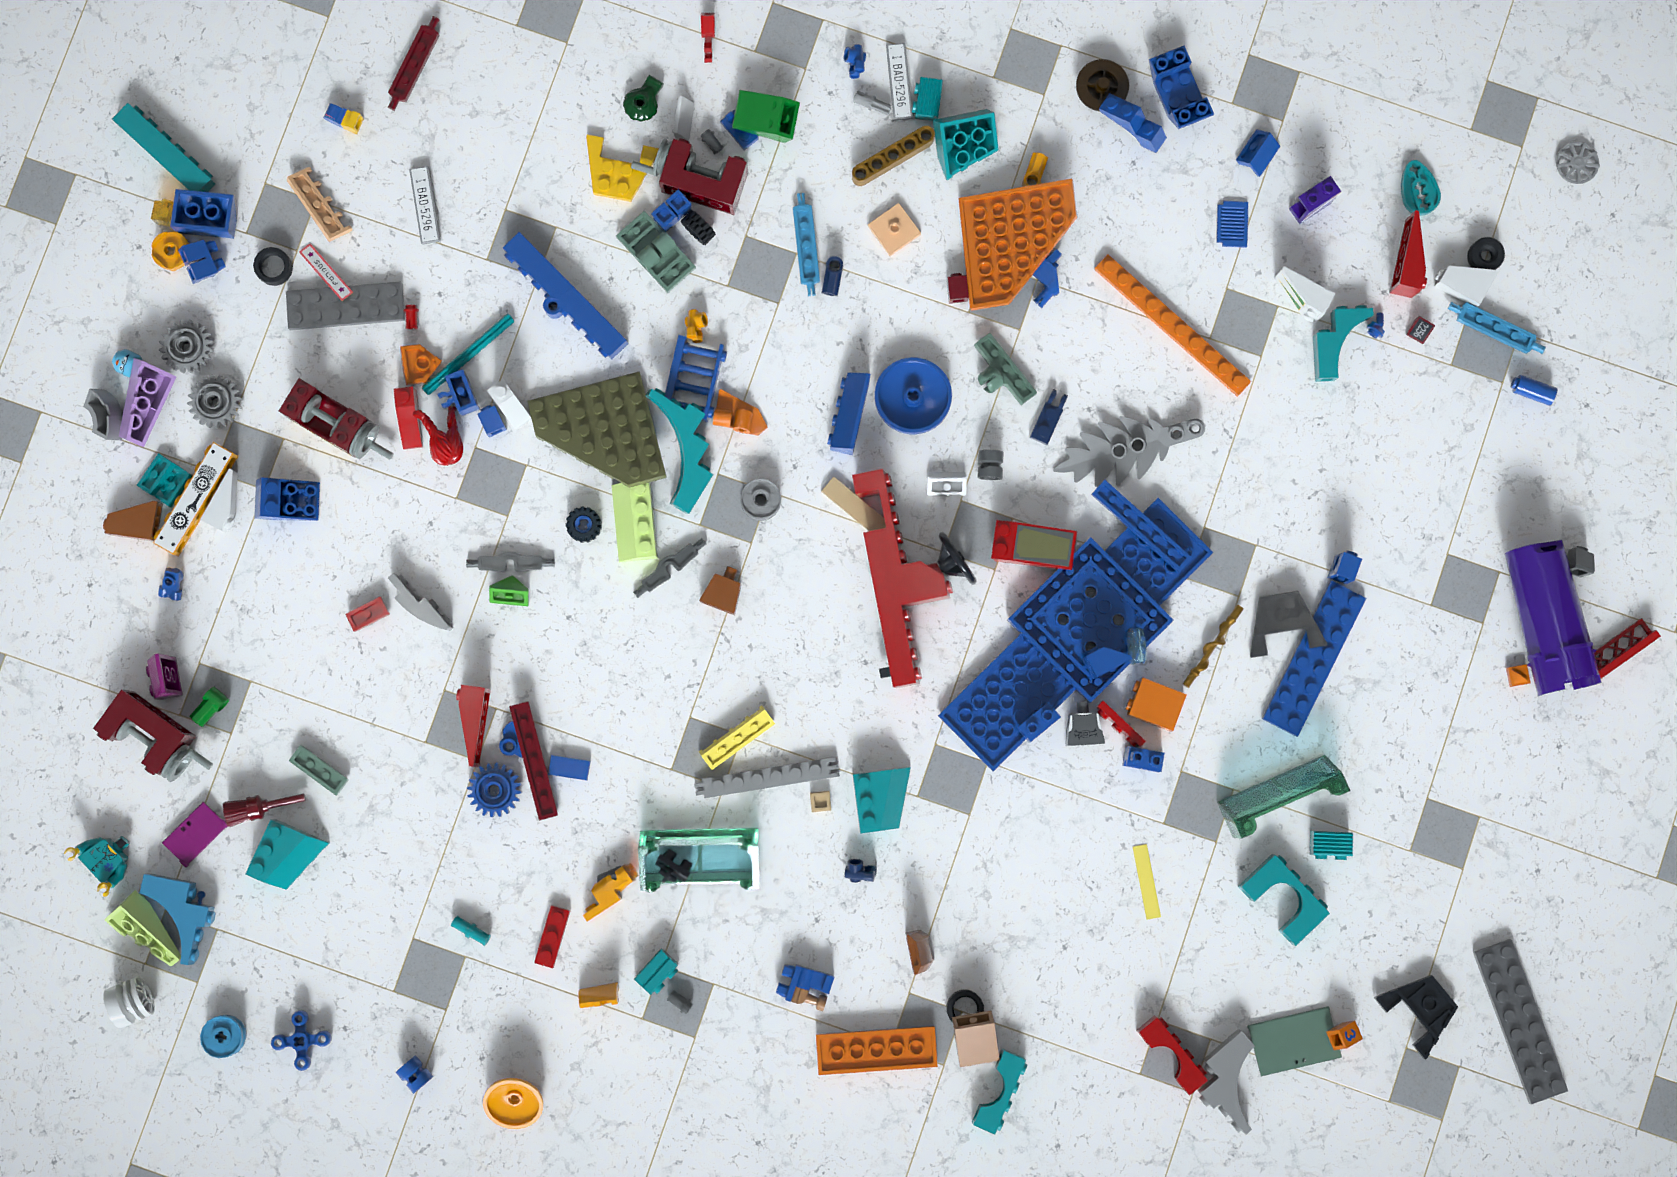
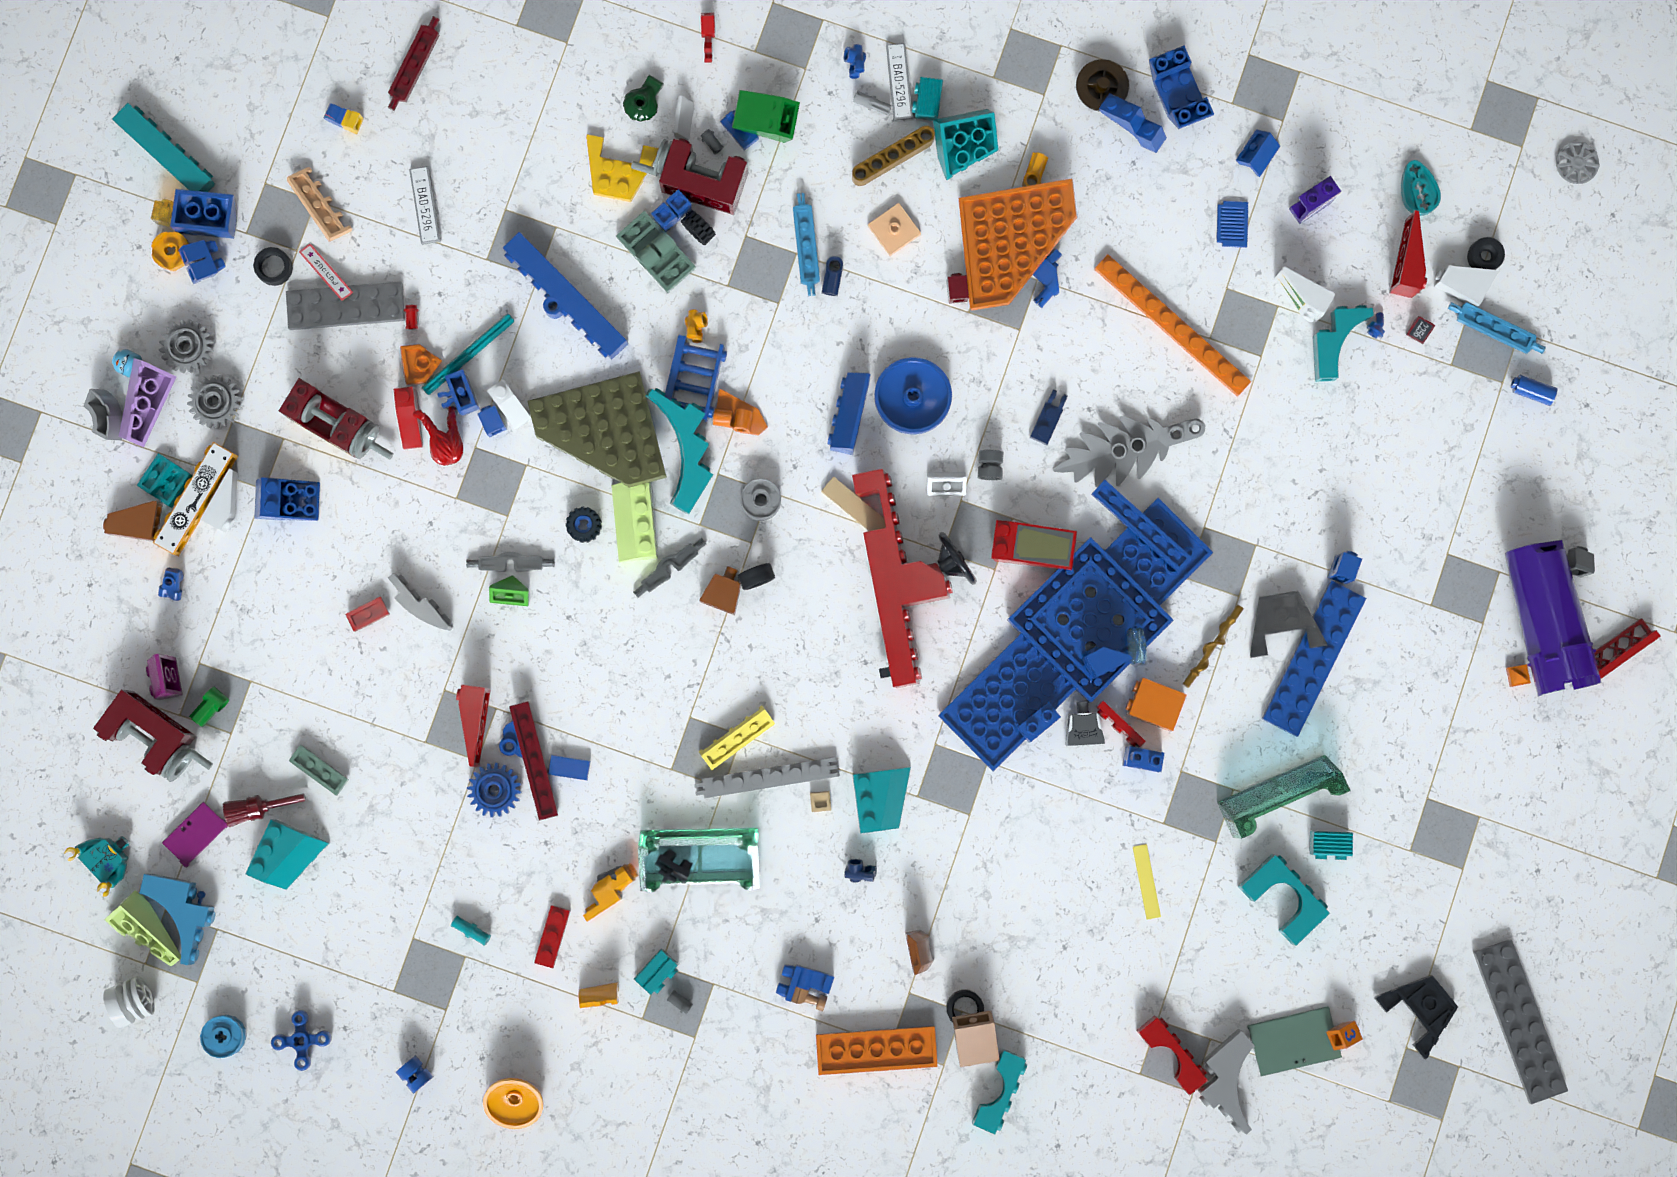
(756, 576): none -> black tyre
(1002, 371): sand green plate -> none

